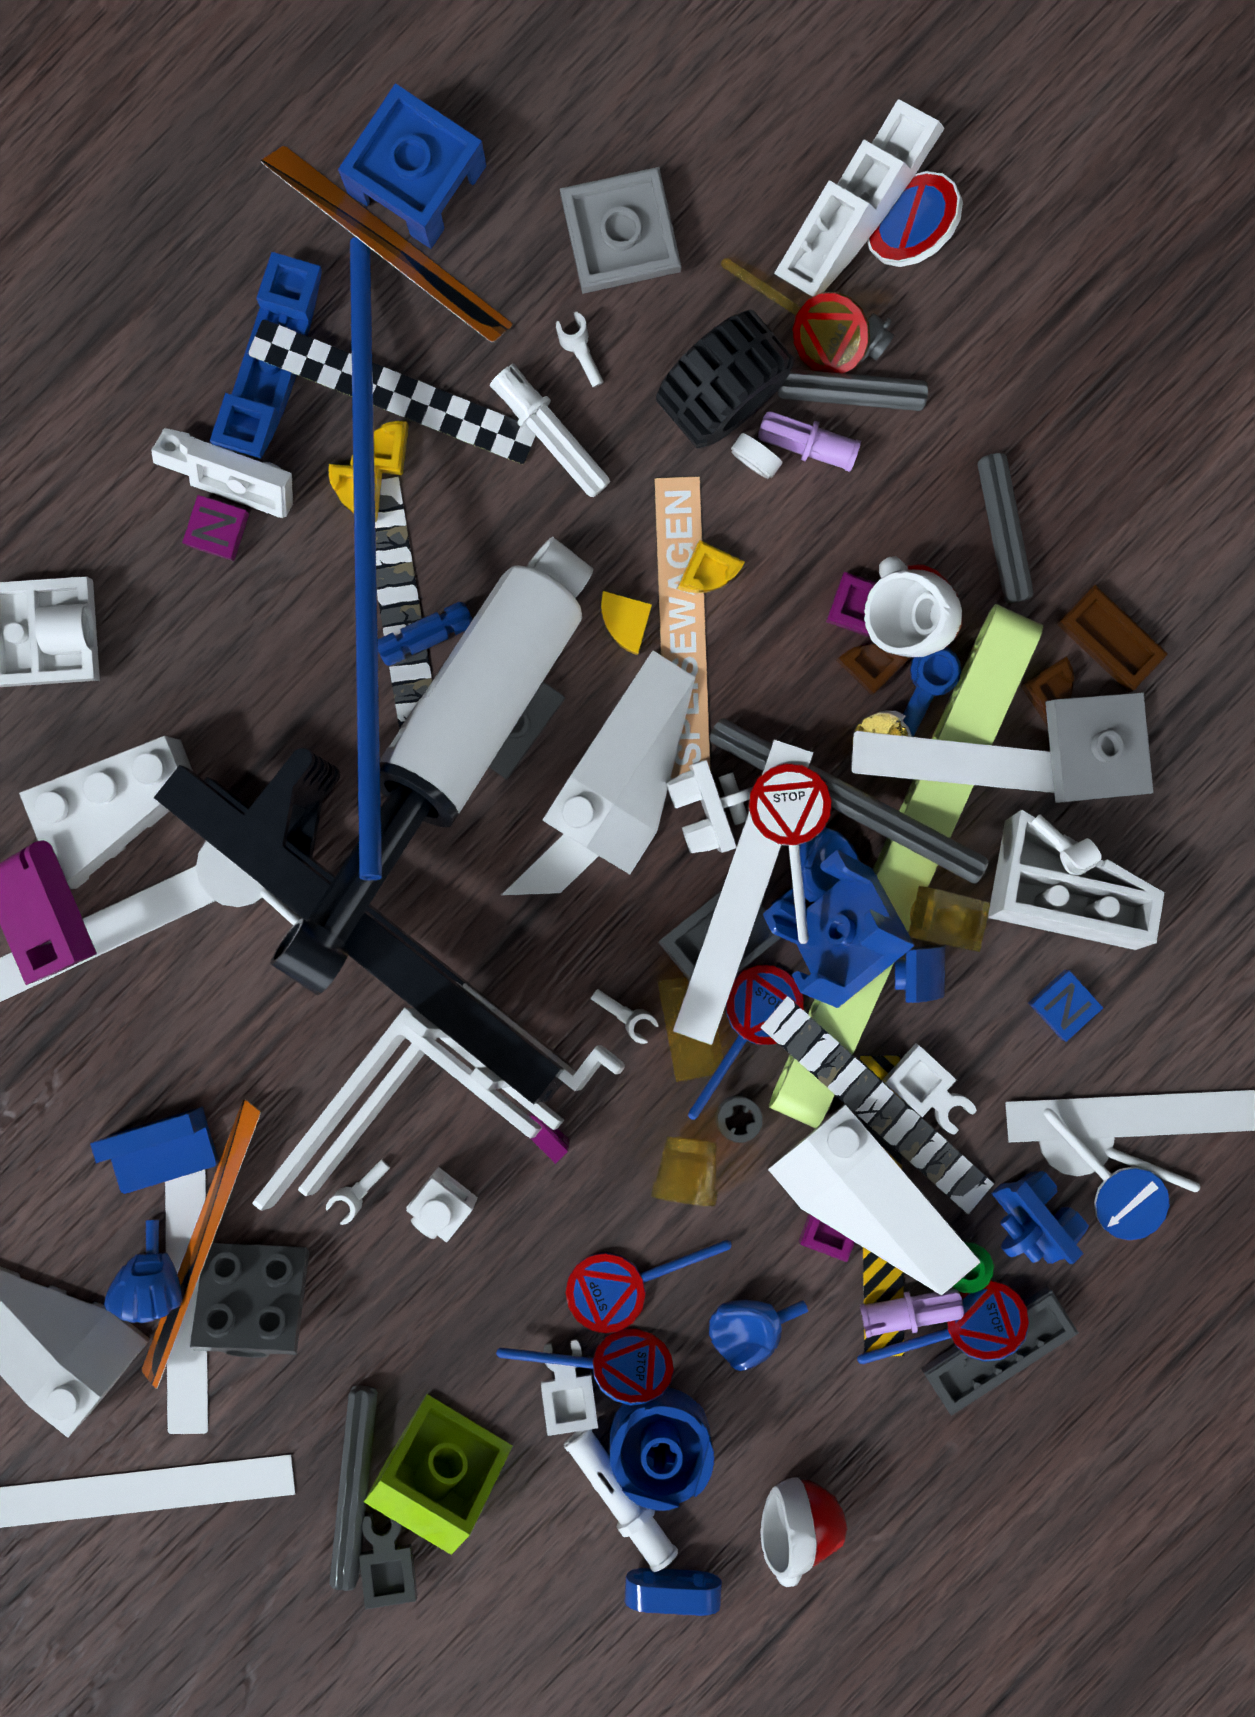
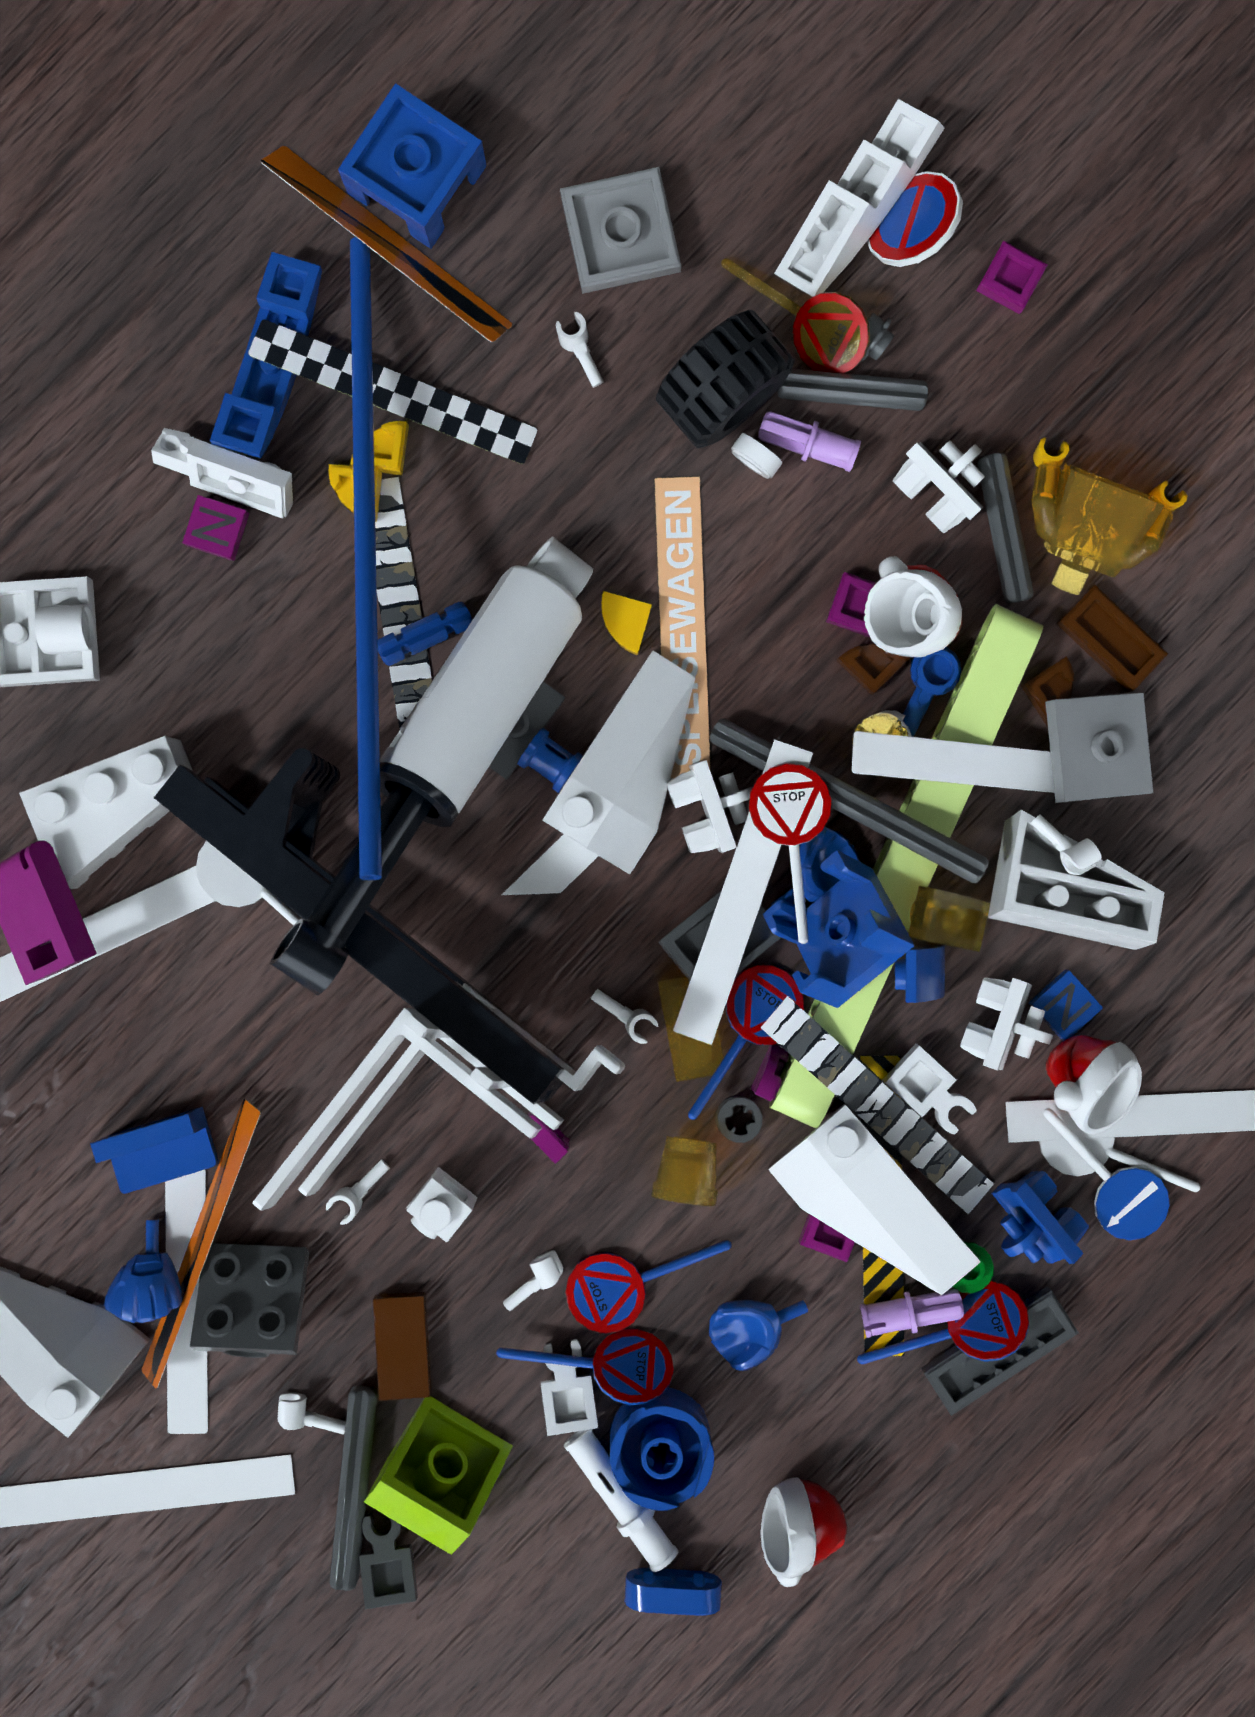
(293, 1415): none -> white hand
(402, 1346): none -> reddish brown tile
(534, 411): white axle -> none
(547, 1272): none -> white hand
(549, 759): none -> blue bush
(708, 569): yellow tile -> none
(767, 1079): none -> magenta tile
(925, 467): none -> white hips
(995, 1044): none -> white hips
(1011, 277): none -> magenta tile
(1094, 1080): none -> white piece
(1095, 519): none -> clear yellow torso

